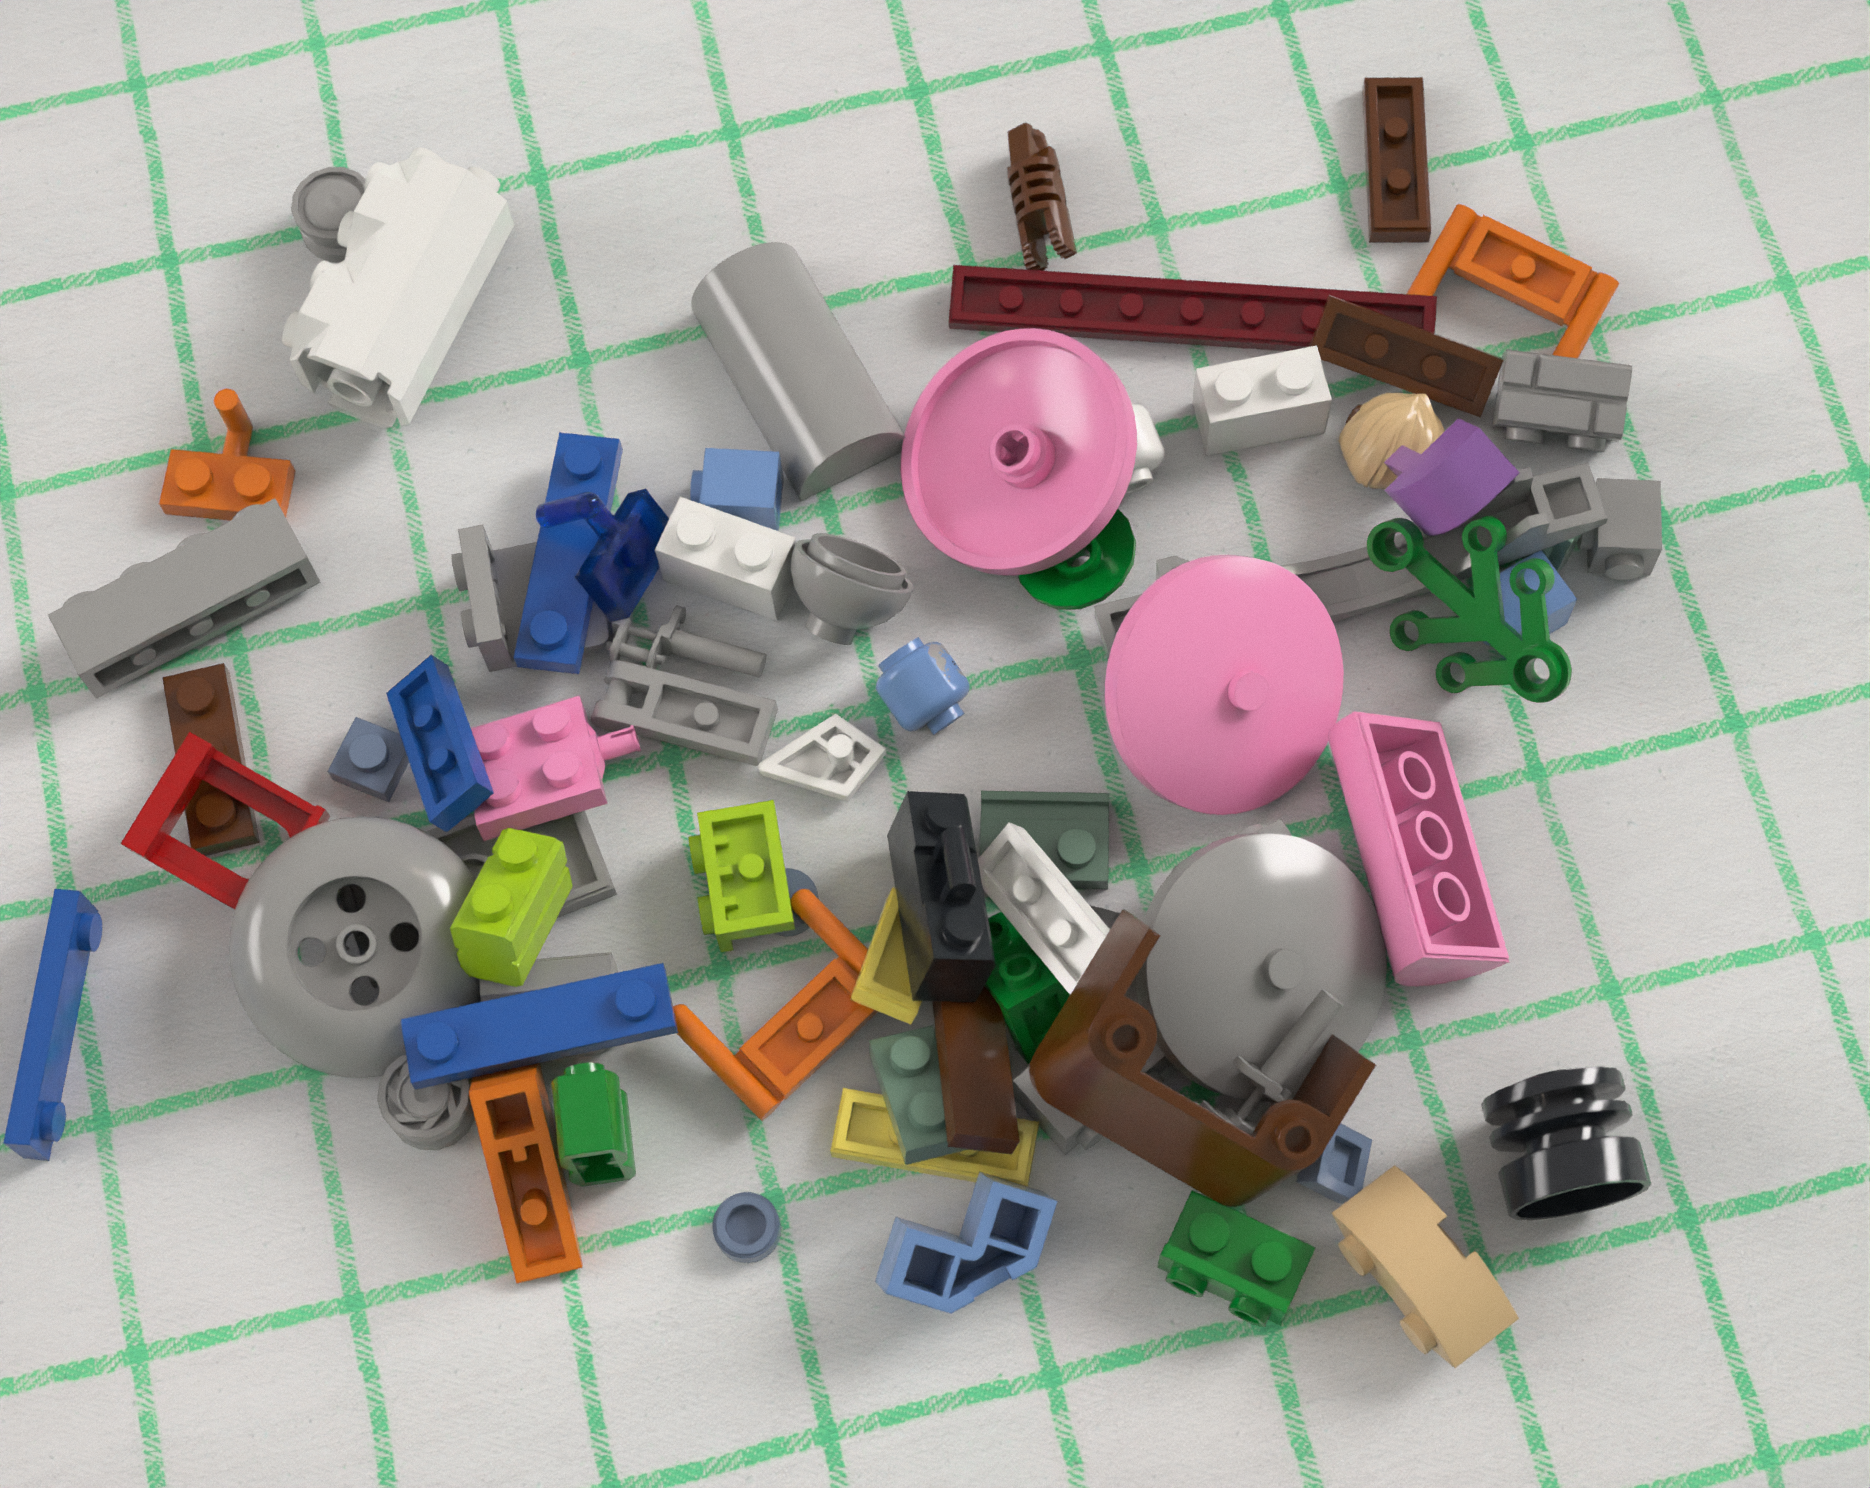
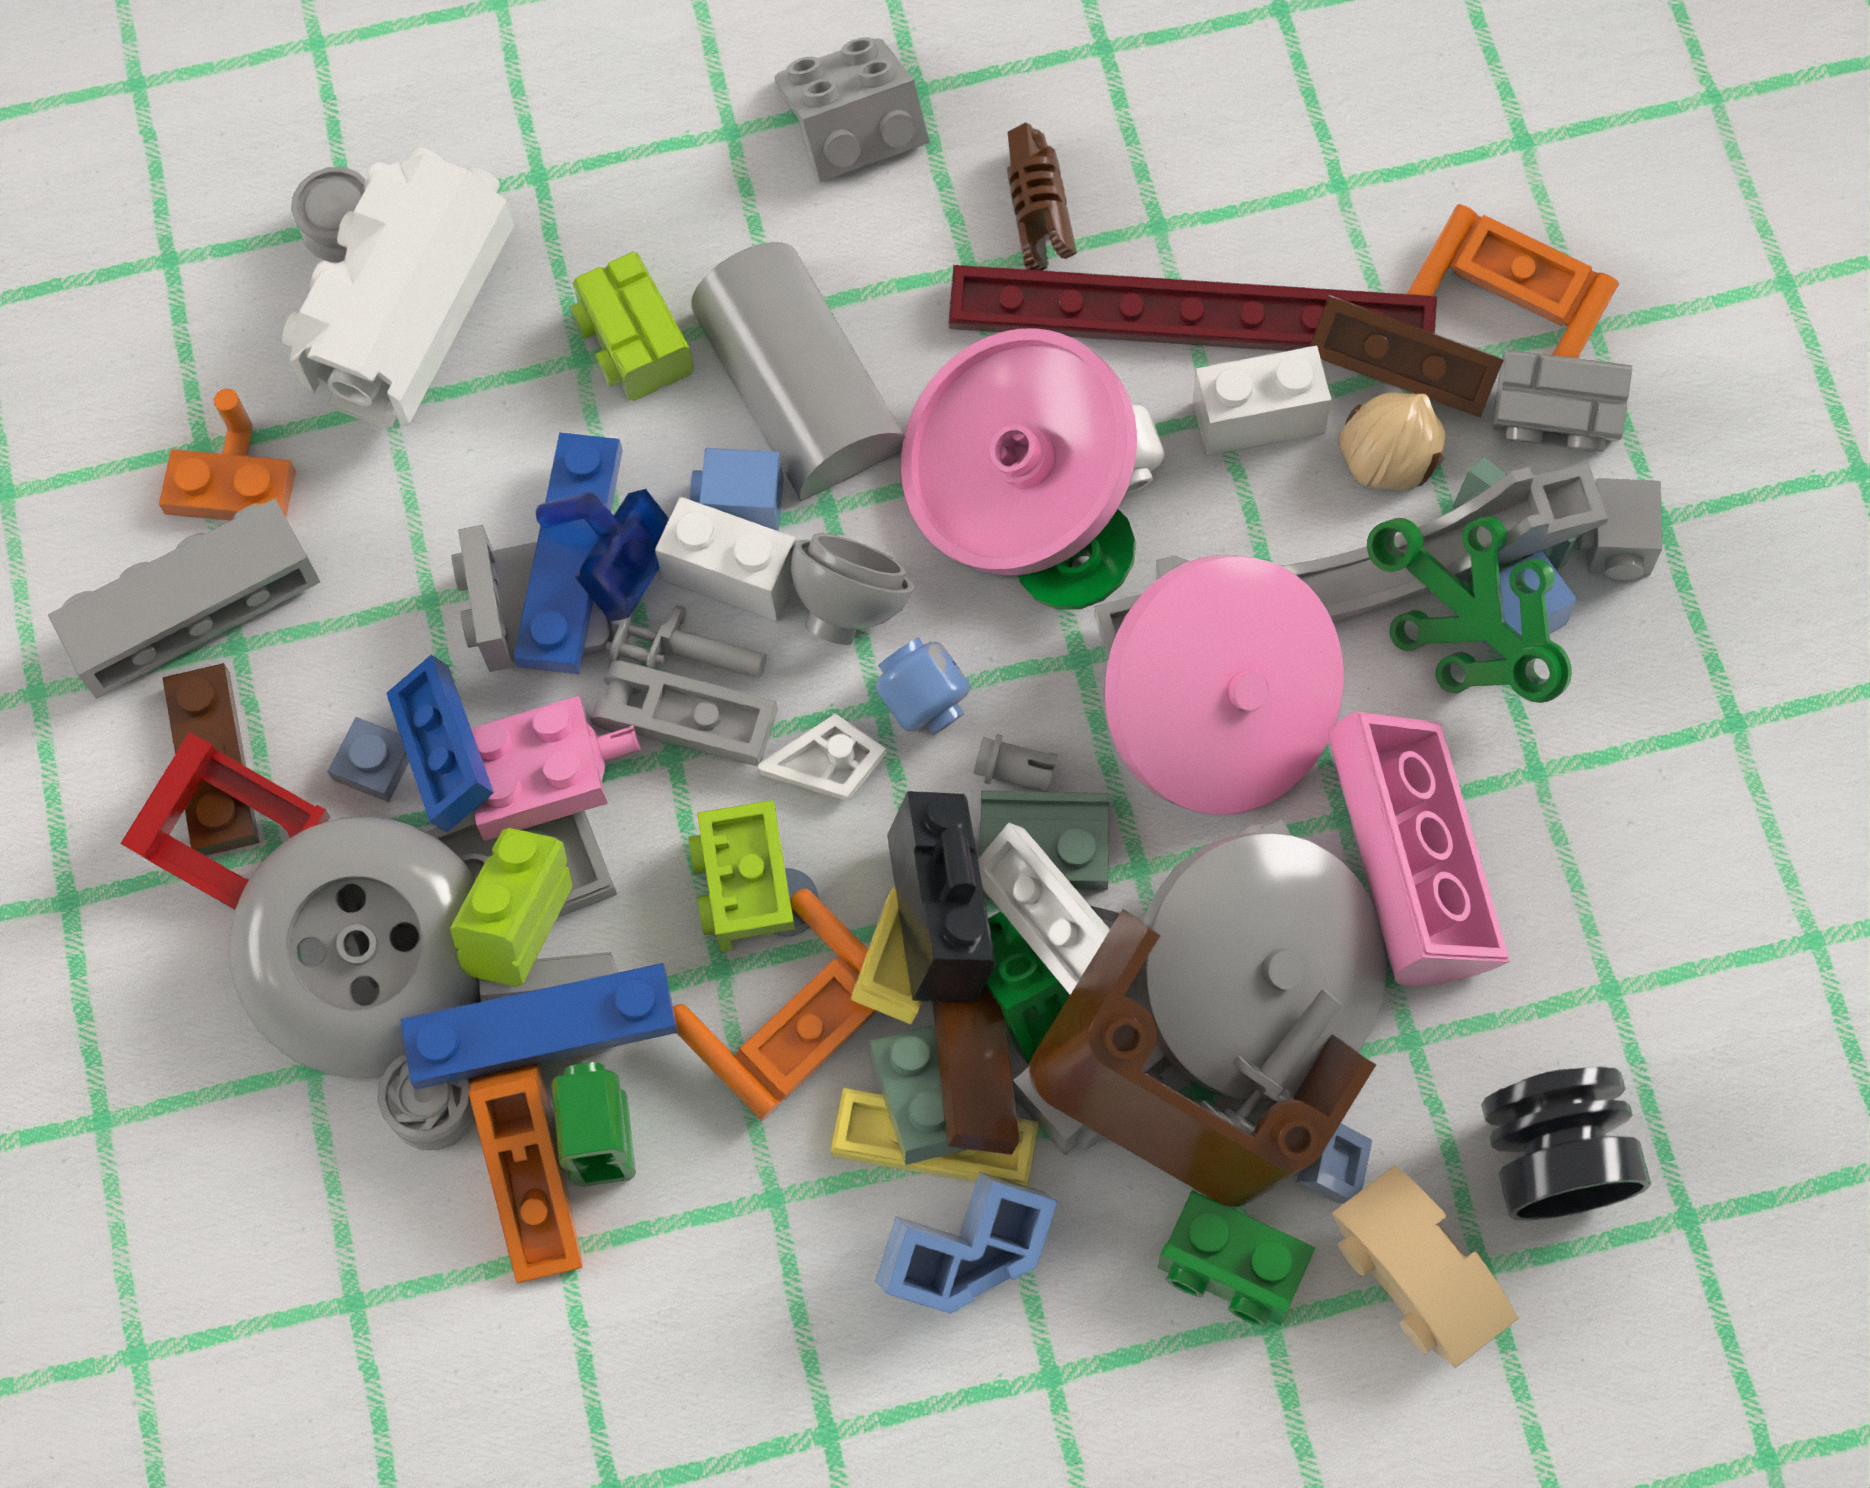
(36, 1107): blue plate -> none
(632, 327): none -> lime brick
(746, 1227): sand blue tile -> none
(853, 106): none -> light grey bracket
(1014, 764): none -> light grey pin
(1396, 160): reddish brown tile -> none
(1449, 478): medium lavender brick -> none

